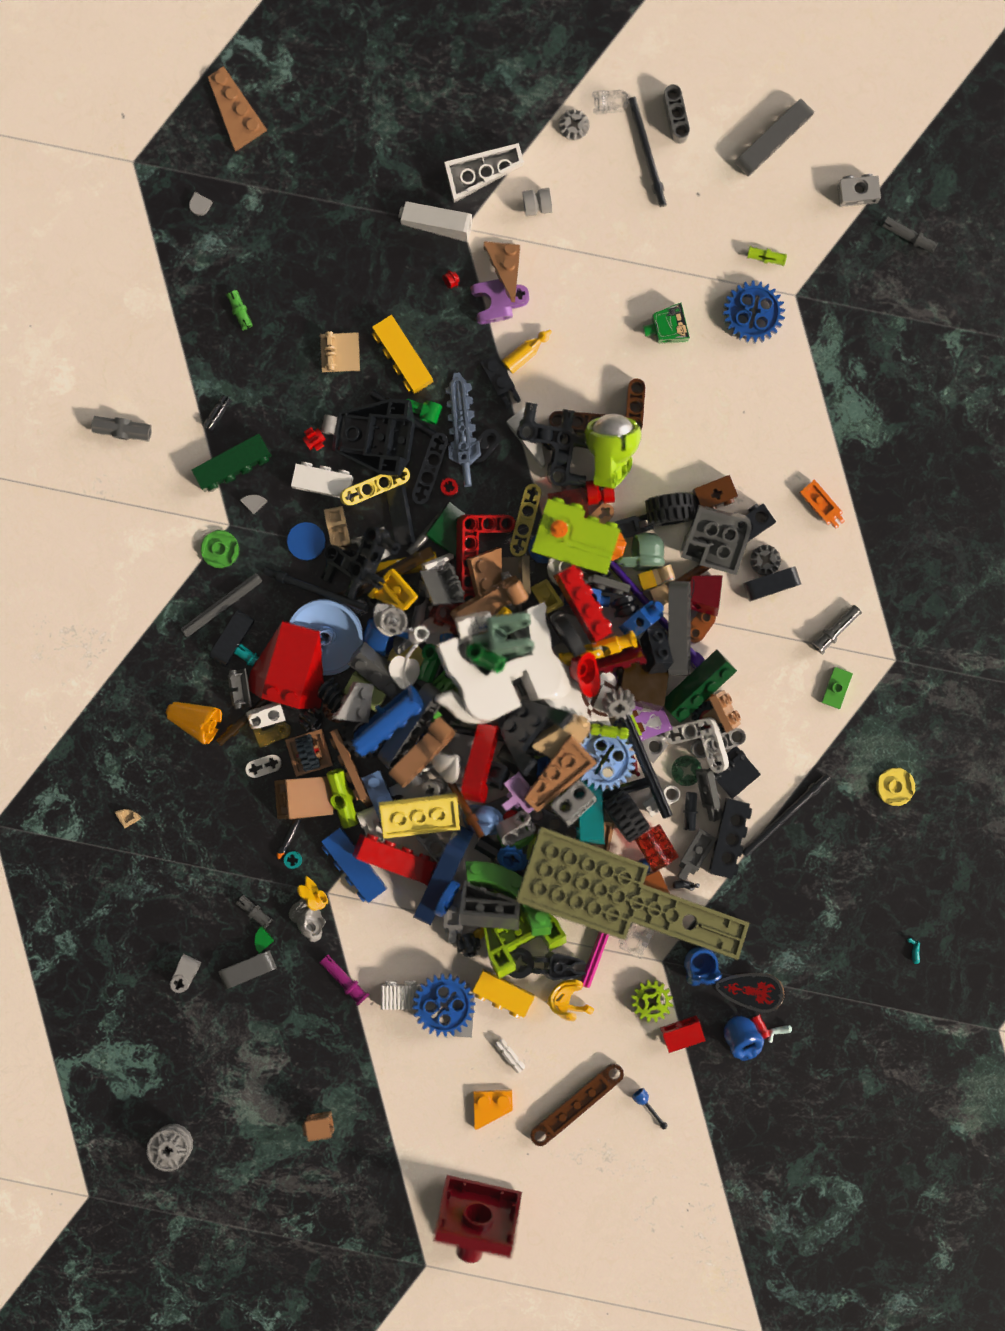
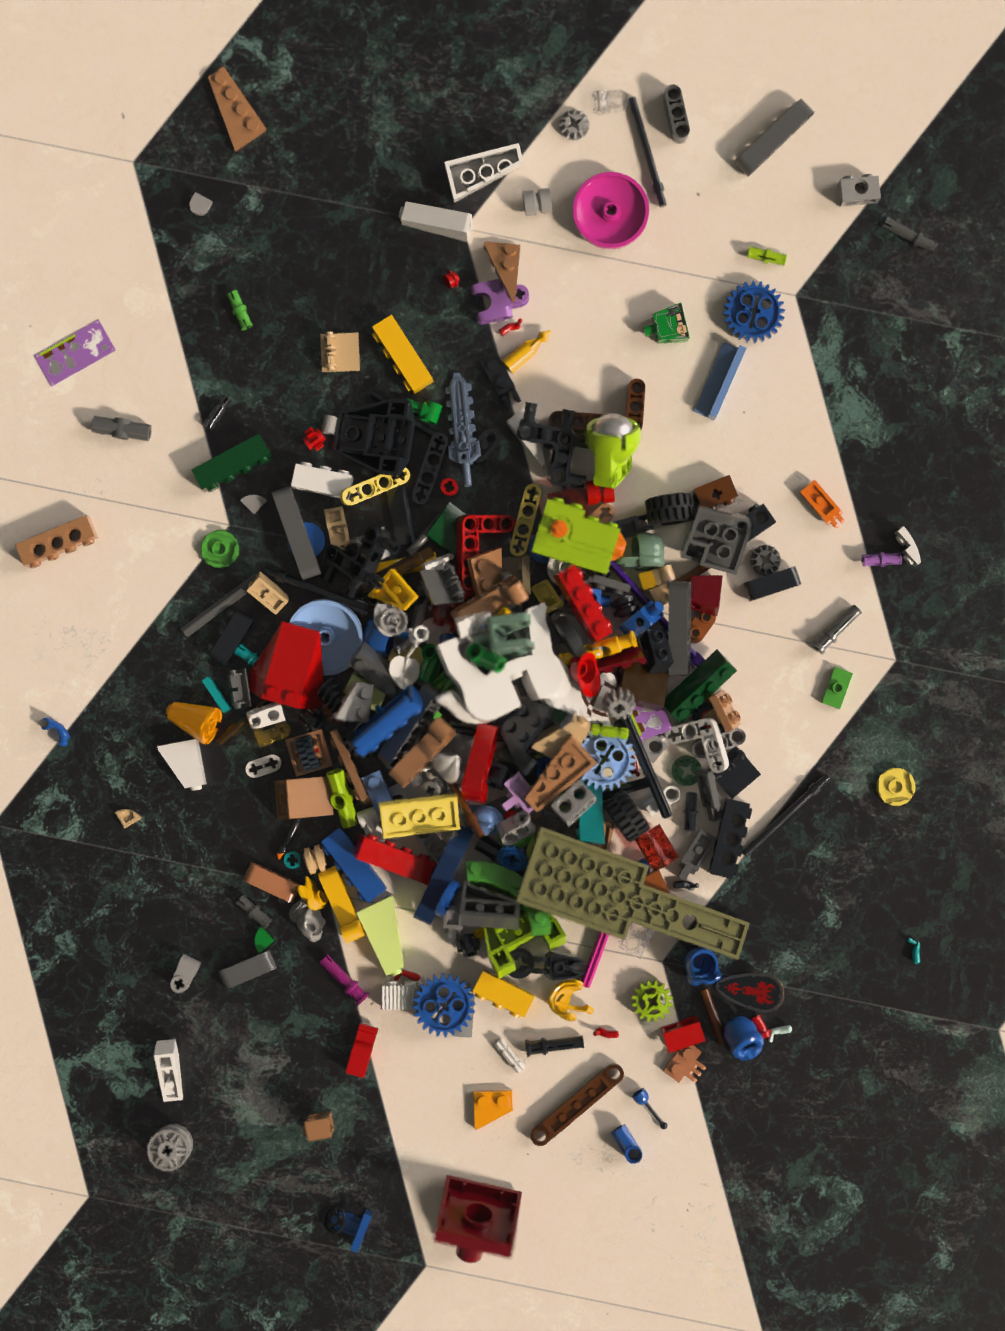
(28, 548): none -> medium nougat brick
(62, 733): none -> blue piece
(75, 352): none -> medium lavender sticker
(168, 1069): none -> white slope
(185, 762): none -> white slope
(216, 694): none -> teal tile
(268, 593): none -> tan hinge
(271, 882): none -> nougat beam
(296, 532): none -> dark grey beam
(315, 859): none -> tan wheel
(341, 904): none -> yellow beam
(348, 1224): none -> blue piece
(362, 1050): none -> red piece
(383, 933): none -> yellowish green slope
(410, 975): none -> red piece
(509, 327): none -> red piece
(544, 1046): none -> black pin
(607, 1034): none -> red piece
(610, 193): none -> dark pink dish
(626, 1143): none -> blue piece
(684, 1063): none -> nougat hinge
(713, 1016): none -> reddish brown piece
(719, 380): none -> medium blue panel
(881, 559): none -> medium lavender pin
(911, 553): none -> white slope

